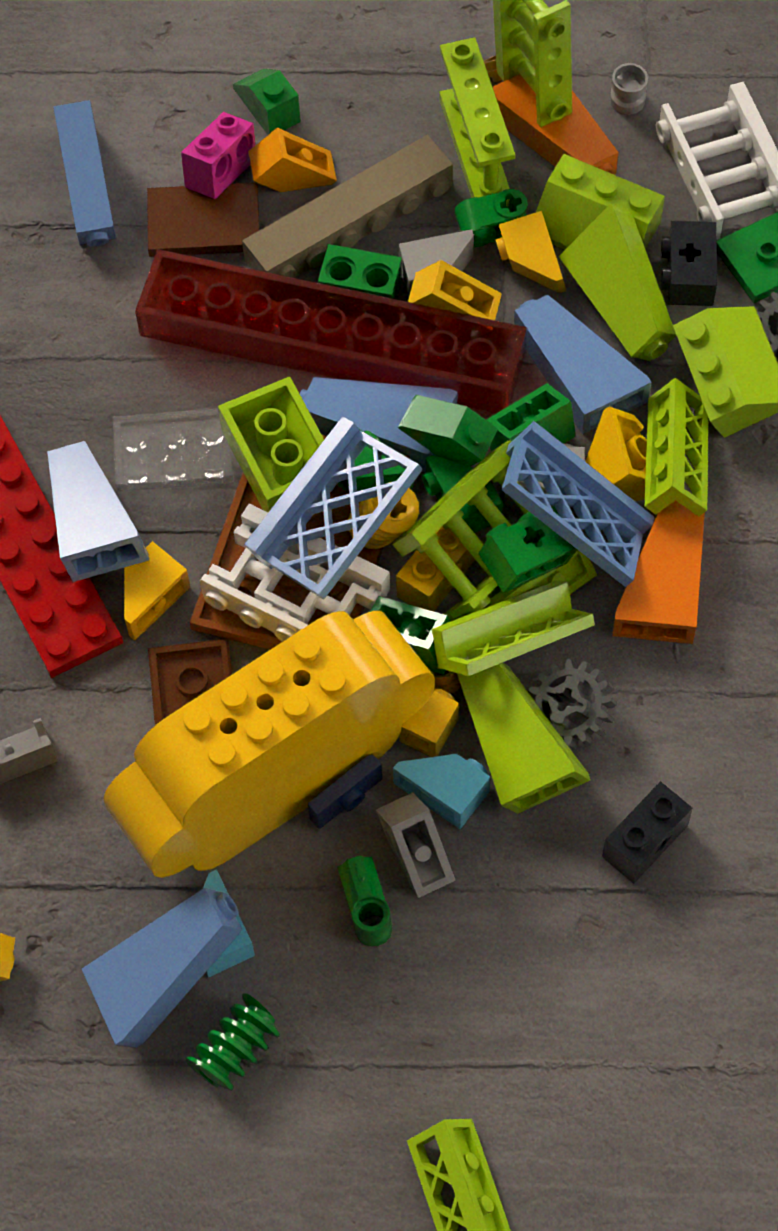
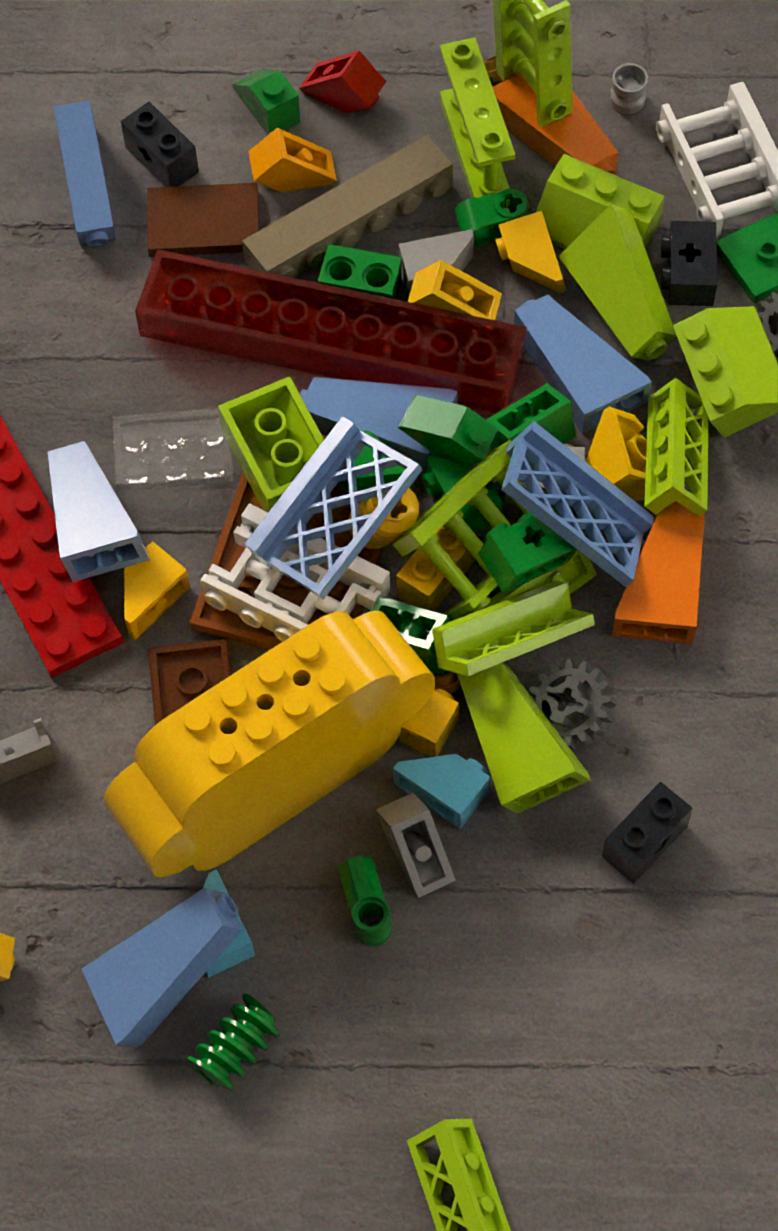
(159, 146): none -> black brick
(218, 155): dark pink brick -> none
(345, 82): none -> red slope
(346, 791): dark blue plate -> none

